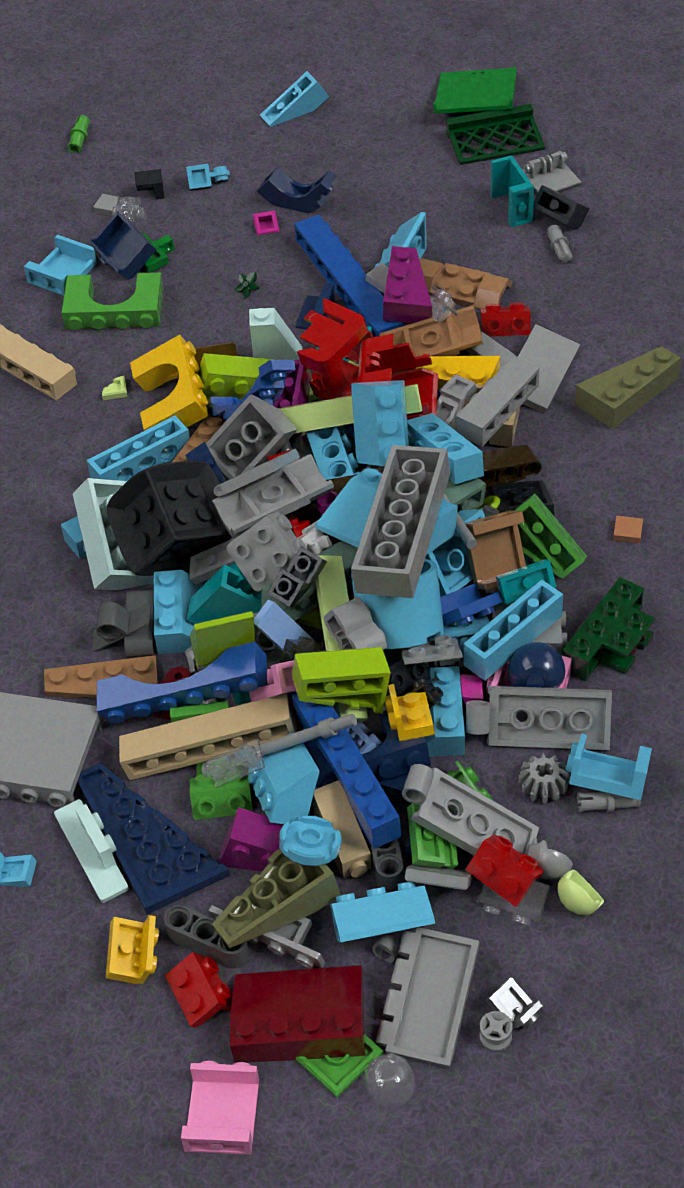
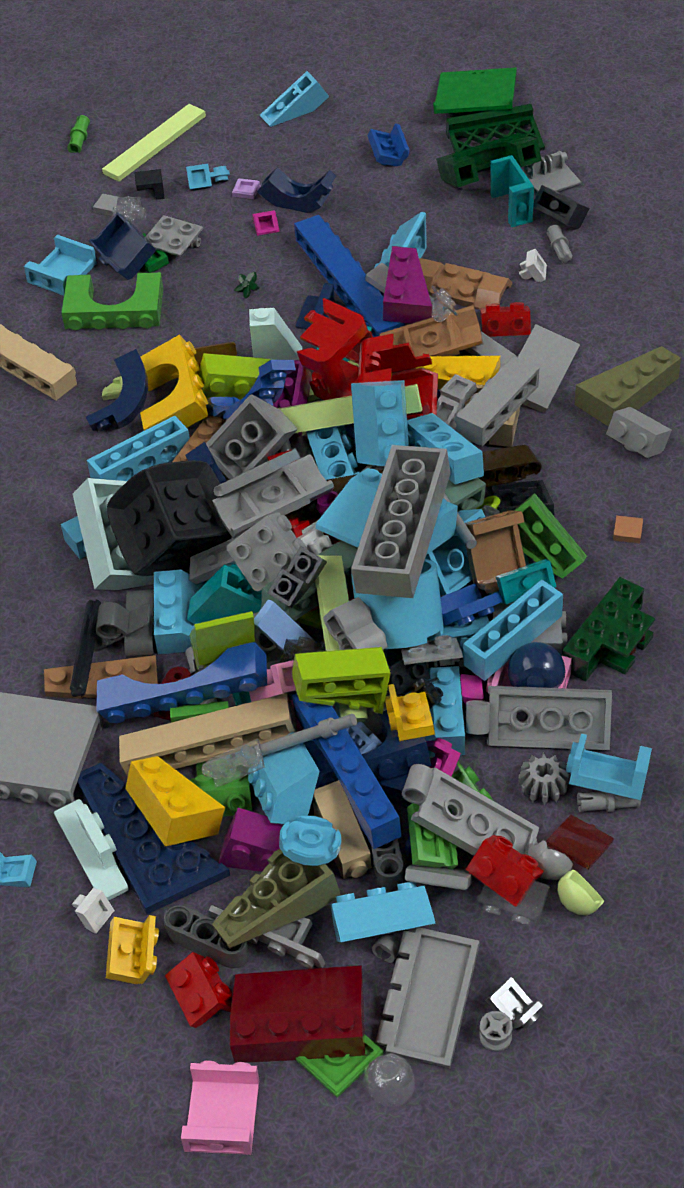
(85, 650): none -> black axle
(93, 909): none -> white tile
(131, 398): none -> dark blue arch
(153, 142): none -> yellowish green tile
(172, 802): none -> yellow wedge
(174, 235): none -> light grey hinge
(245, 188): none -> lavender tile
(389, 147): none -> blue bracket
(445, 757): none -> dark pink bracket
(462, 166): none -> dark green arch
(533, 267): none -> white tile
(579, 841): none -> clear red piece
(638, 432): none -> light grey brick

